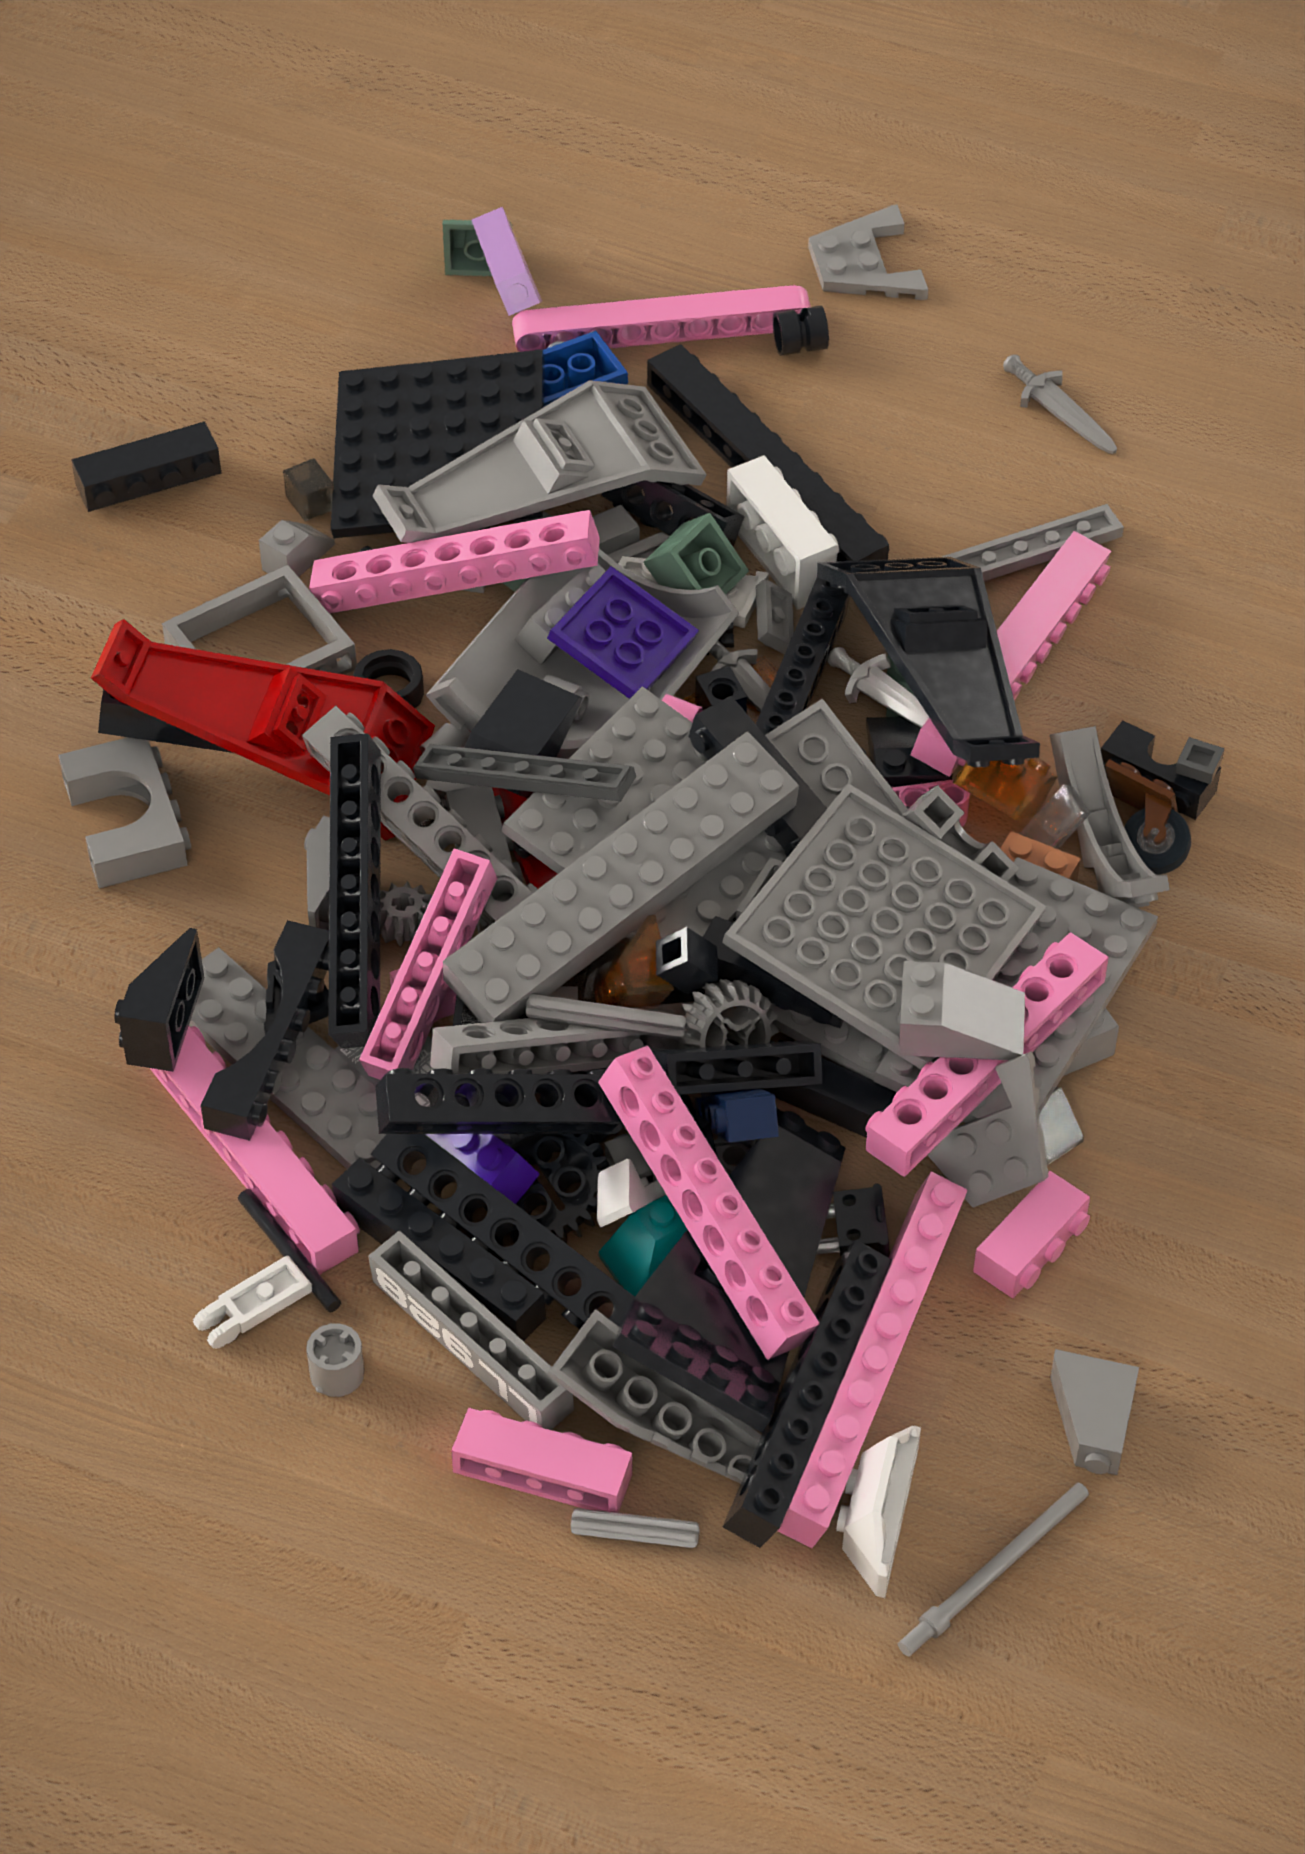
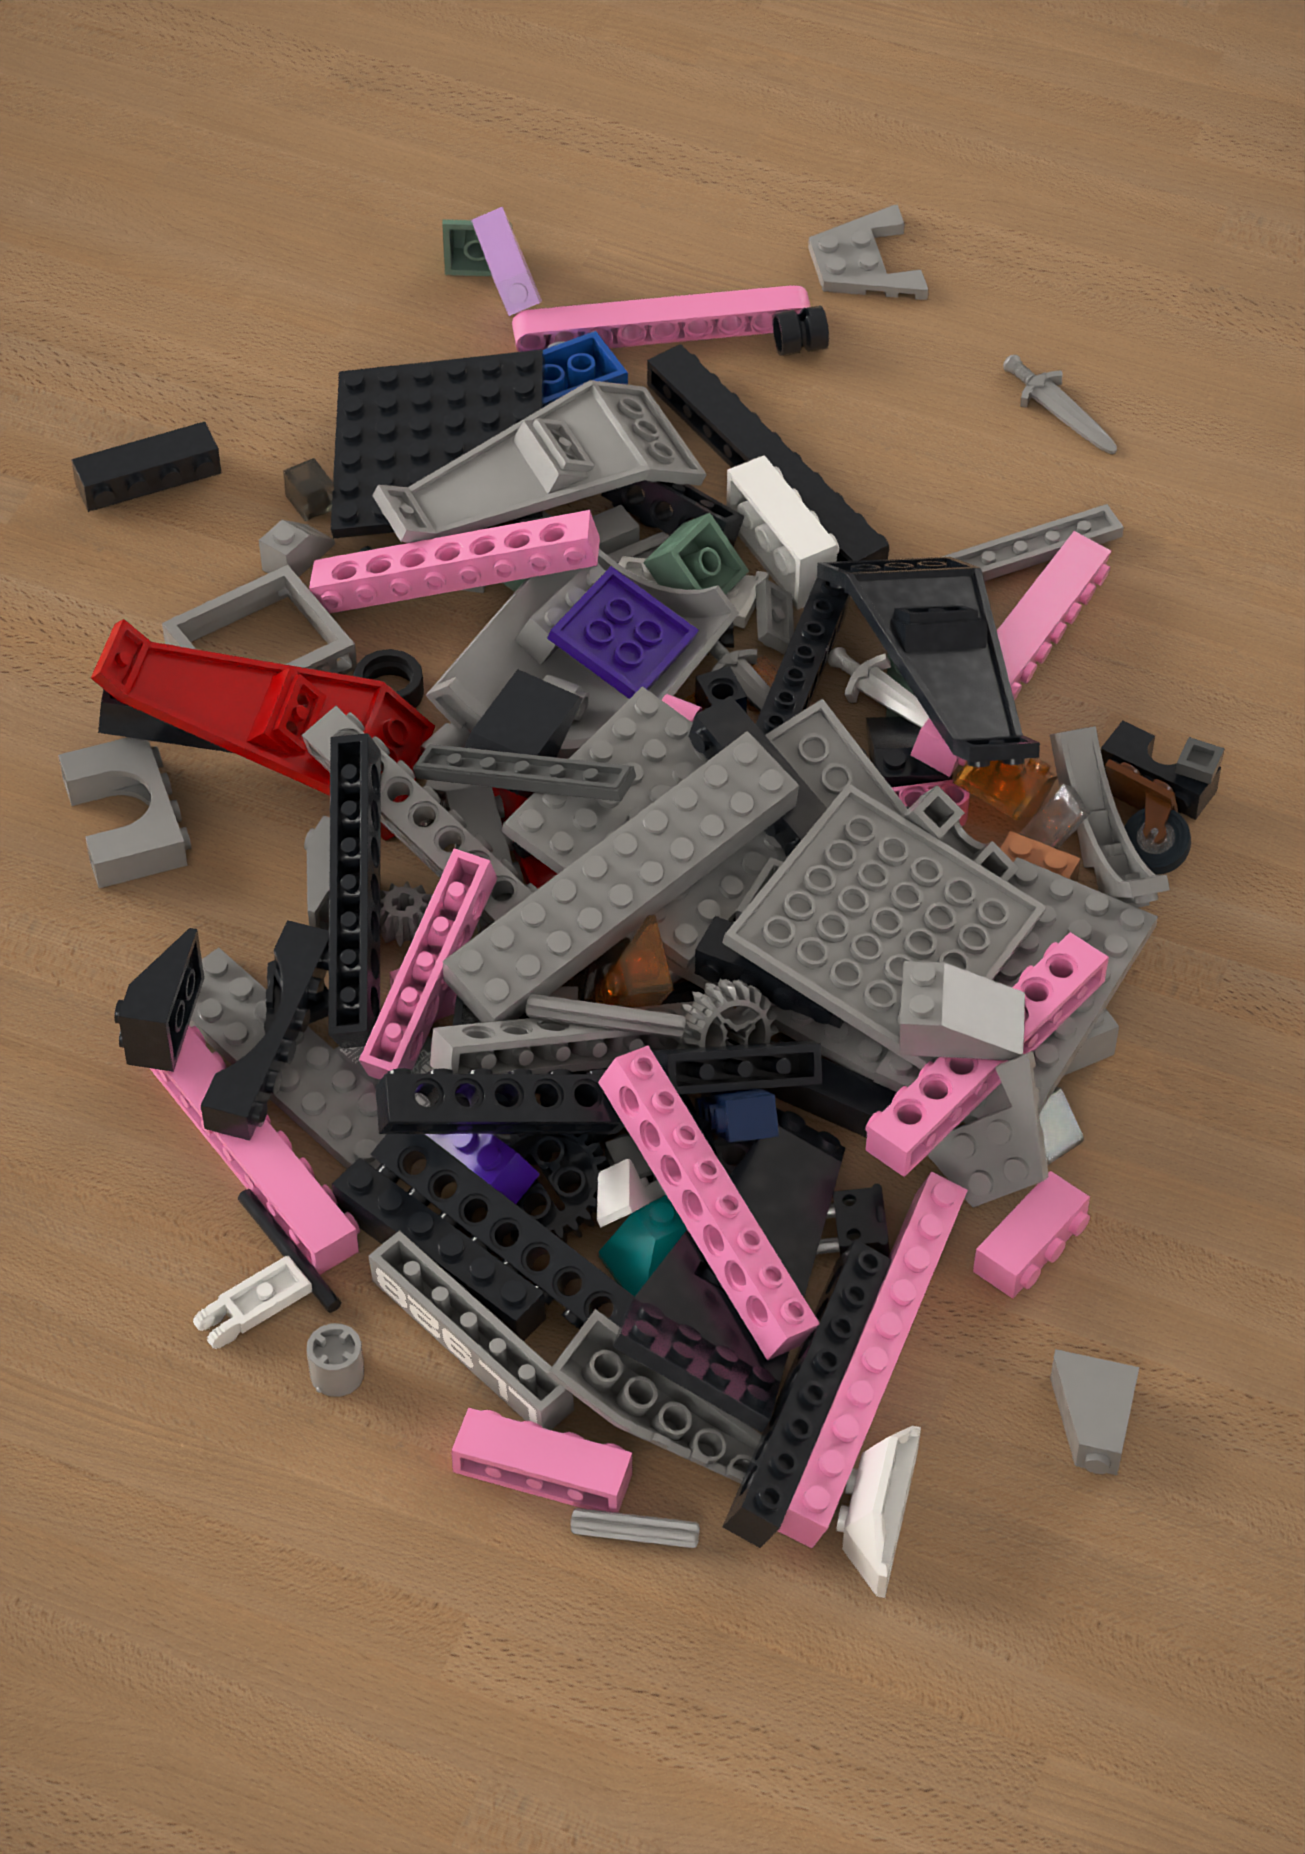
(686, 960): black brick -> none
(937, 1619): light grey bar -> none

